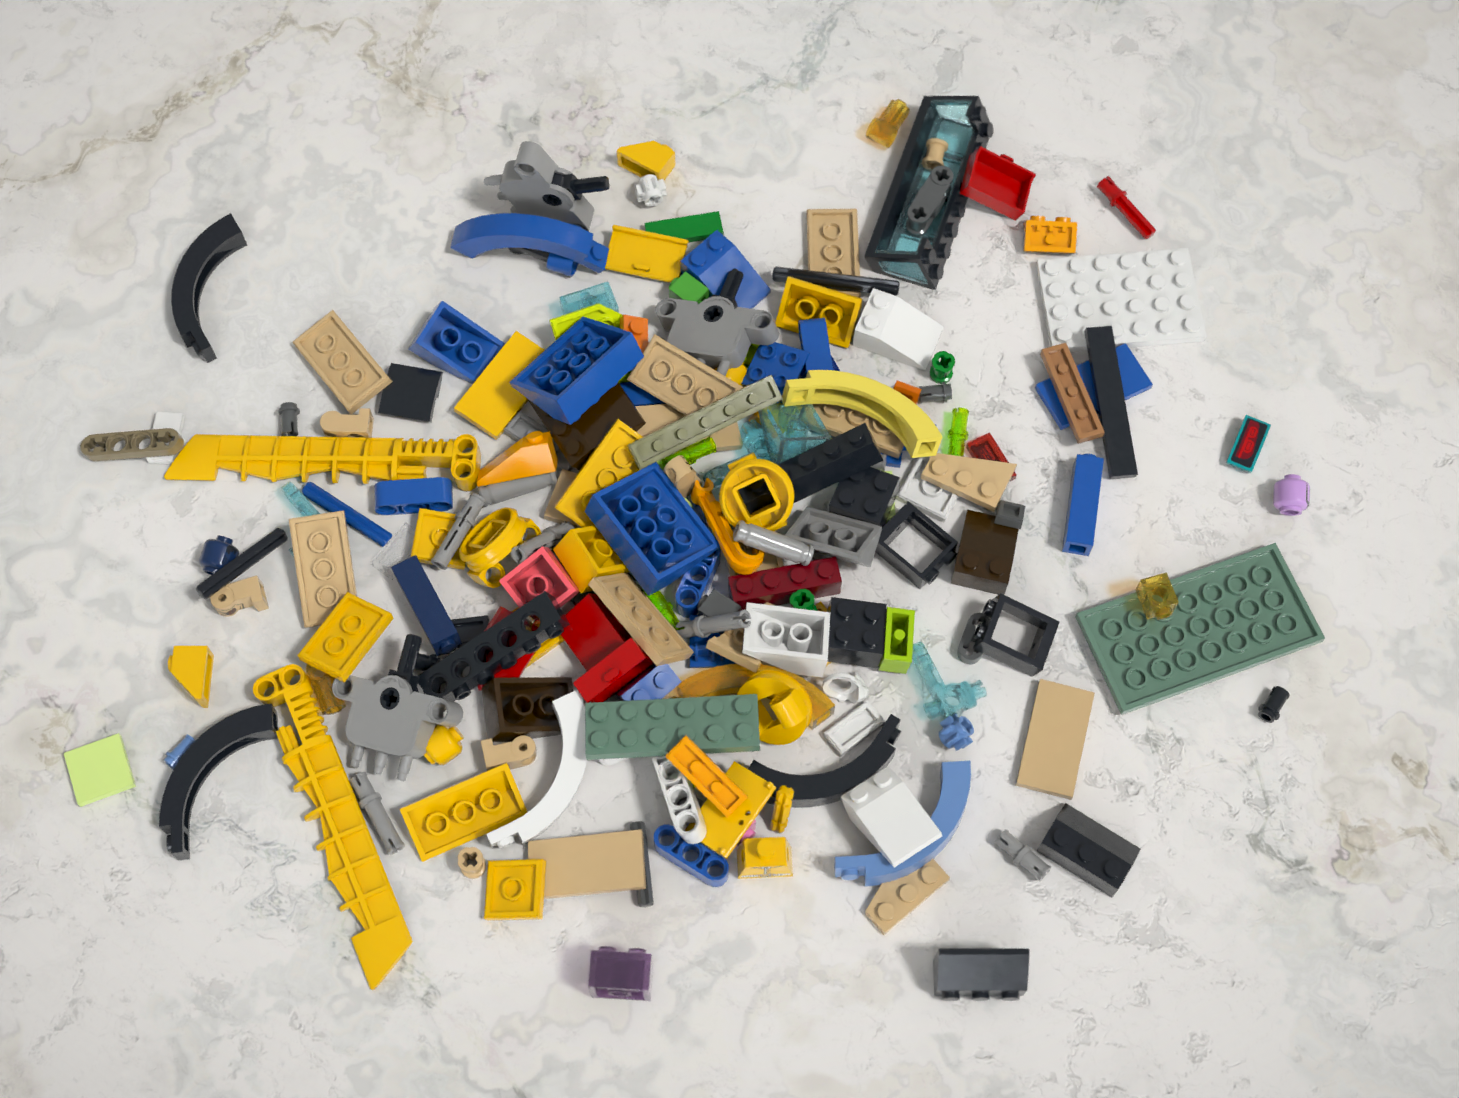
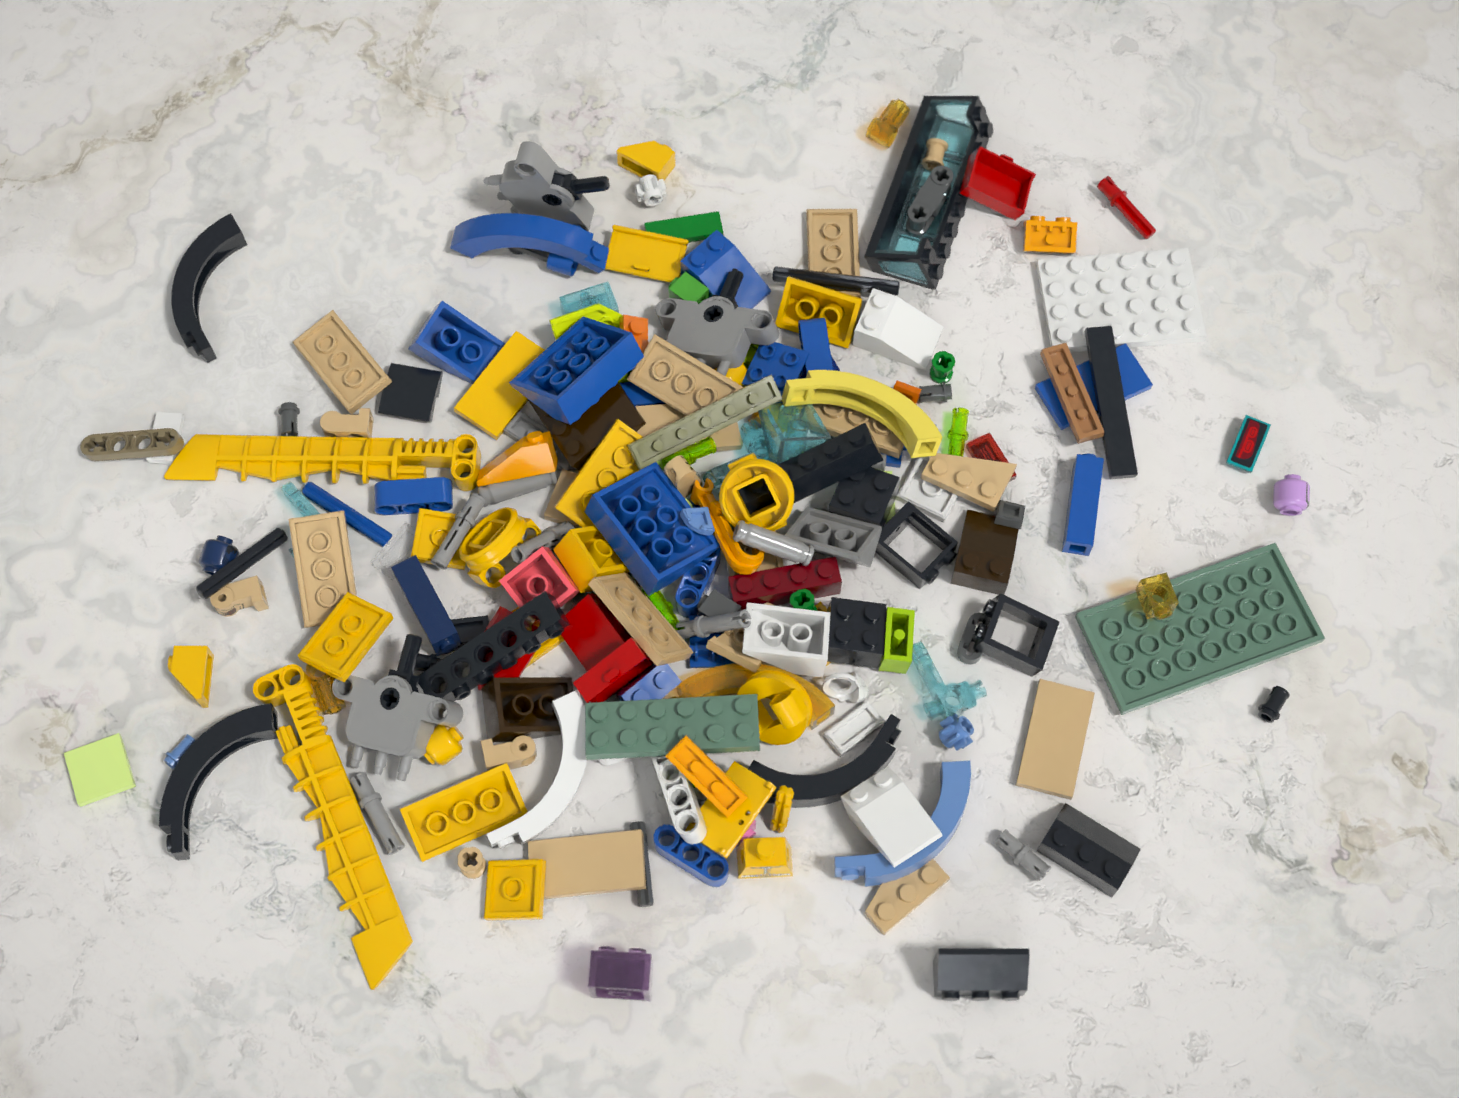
(698, 520): none -> medium blue tile

